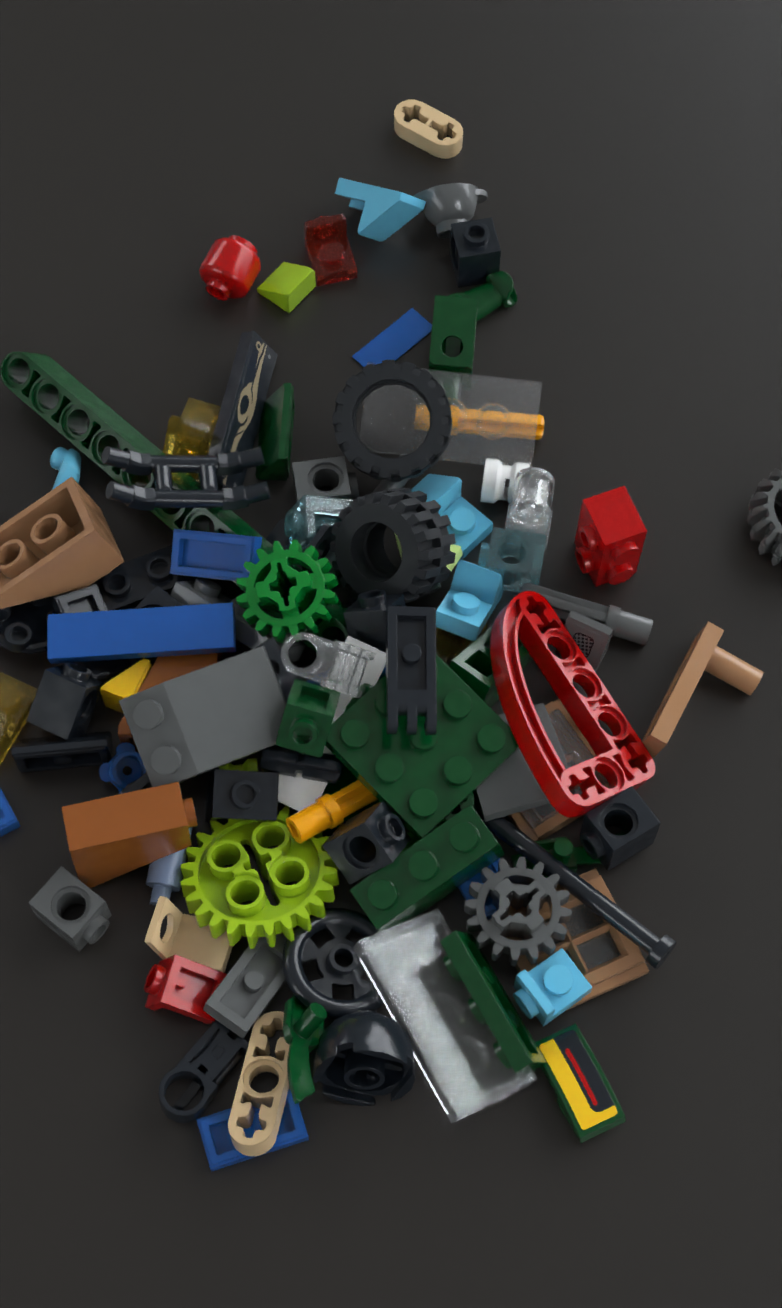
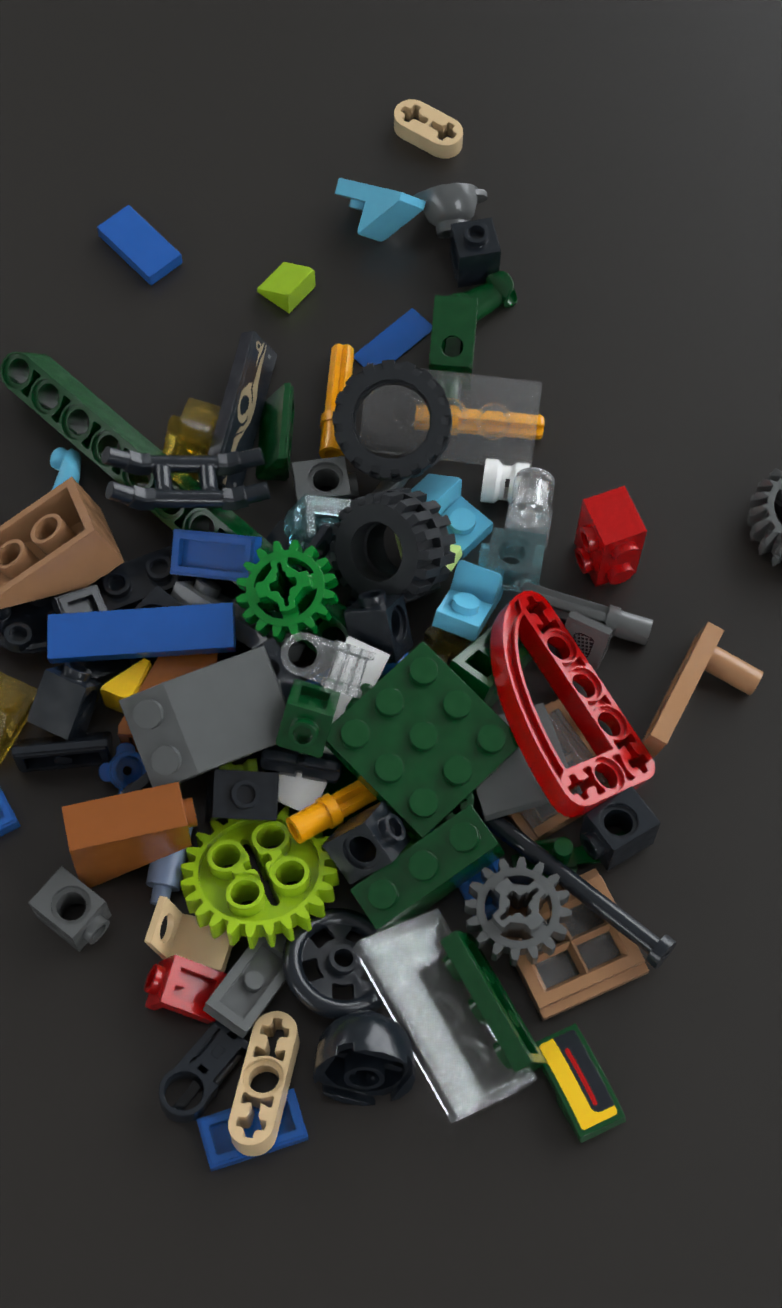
(139, 245): none -> blue tile
(230, 268): red head -> none
(302, 1032): dark green piece -> none
(329, 249): clear red bracket -> none
(339, 372): none -> light orange axle
(411, 668): black hinge -> none
(550, 987): medium azure bracket -> none

